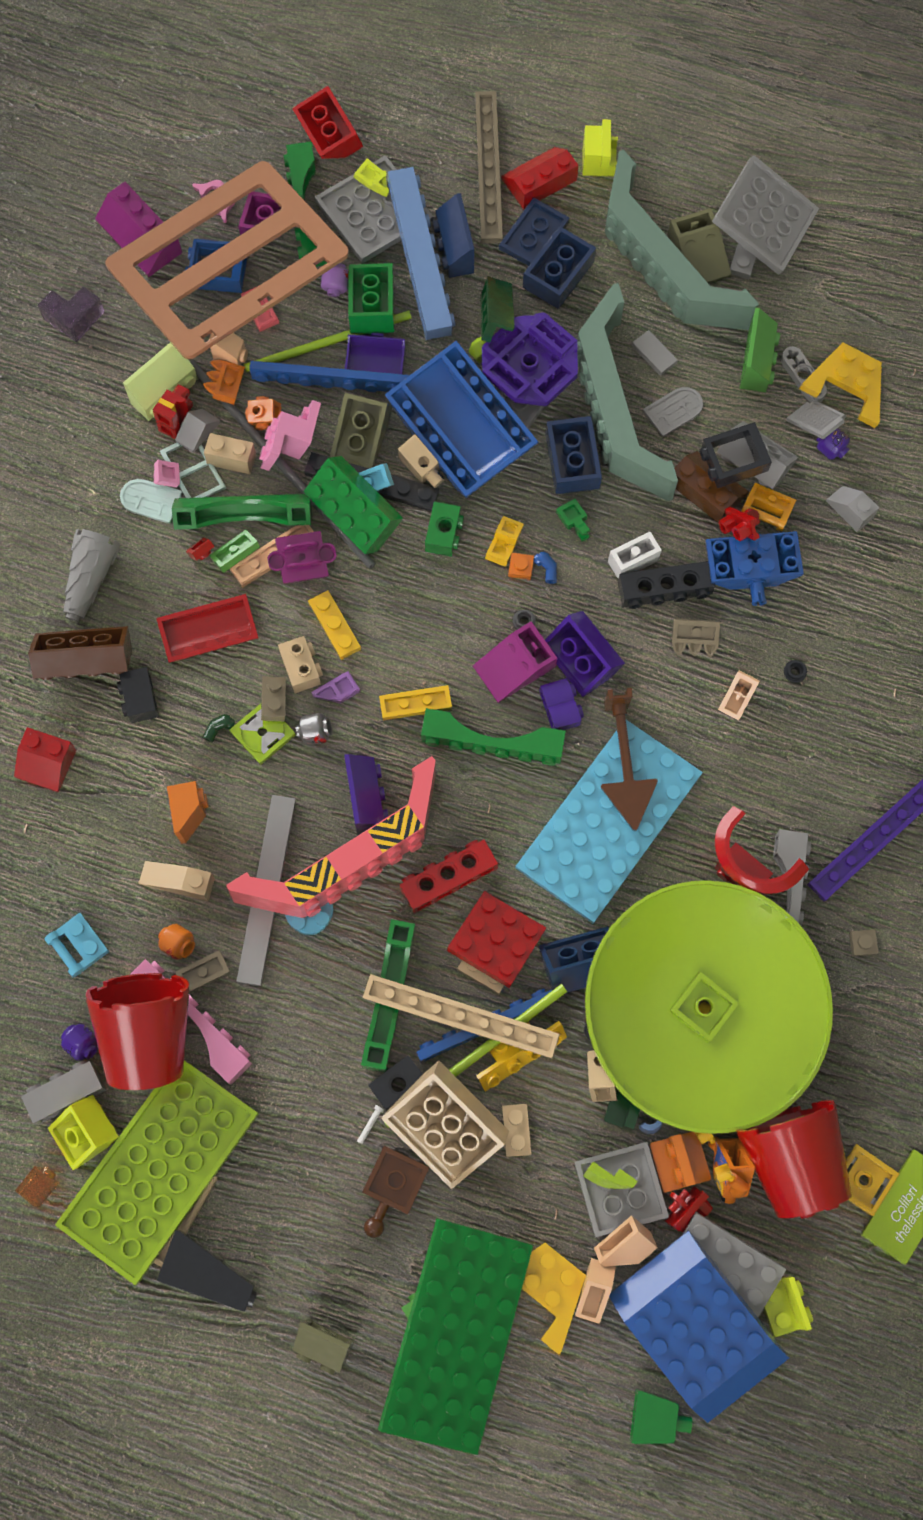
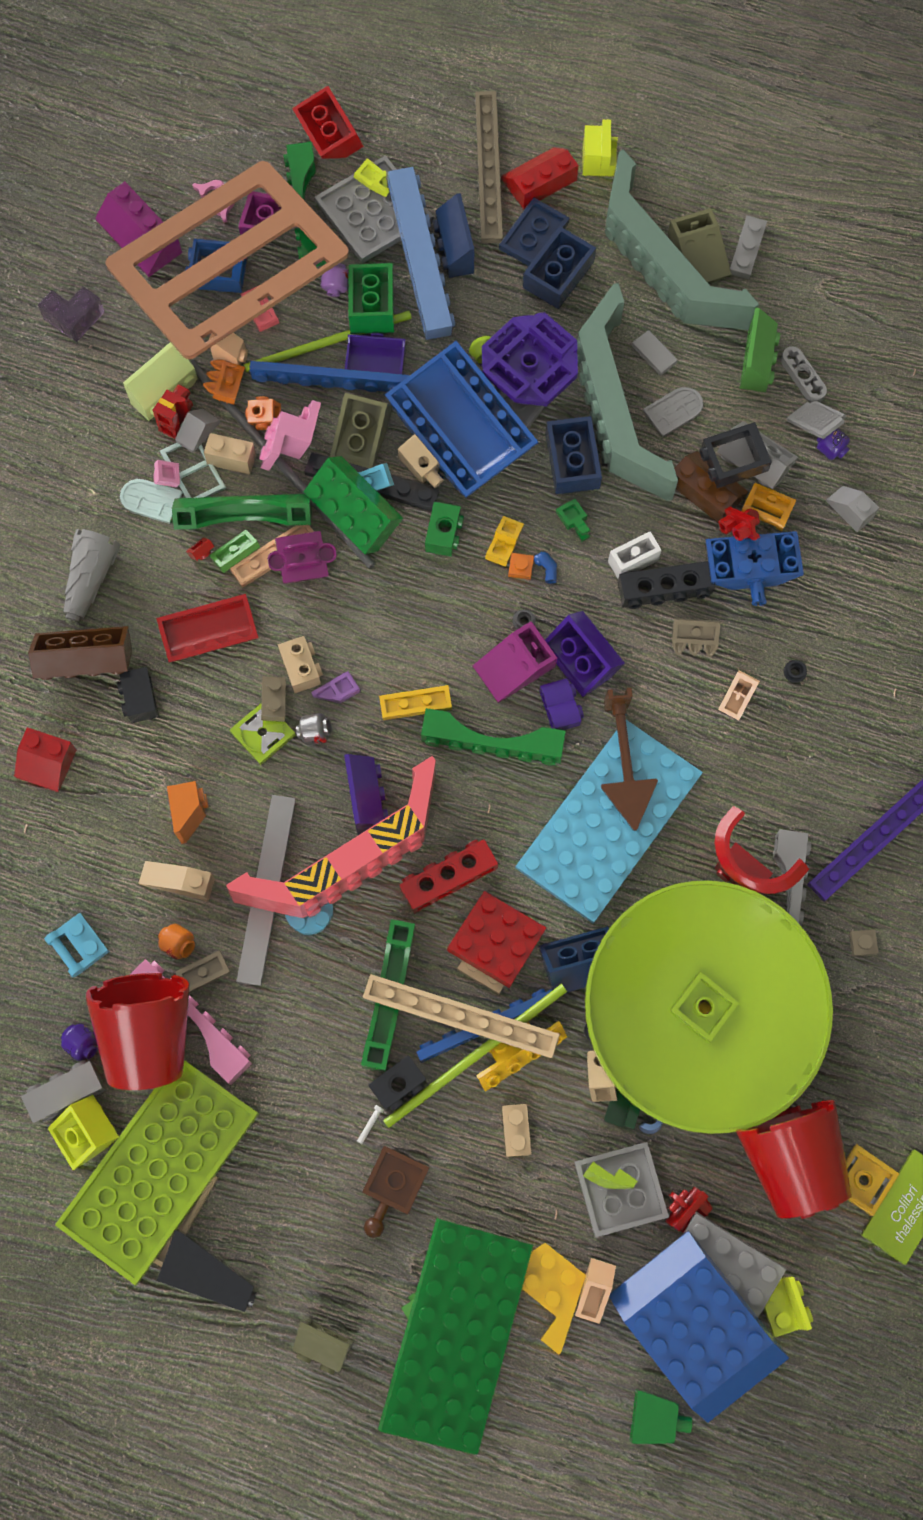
(37, 1185): clear orange brick -> none
(216, 724): dark green arm -> none
(334, 625): yellow plate -> none
(446, 1125): tan slope -> none
(496, 307): dark green panel -> none
(626, 1244): light nougat slope -> none
(679, 1161): orange bracket -> none
(731, 1167): orange torso -> none
(765, 215): light grey plate -> none
(853, 373): yellow wing -> none

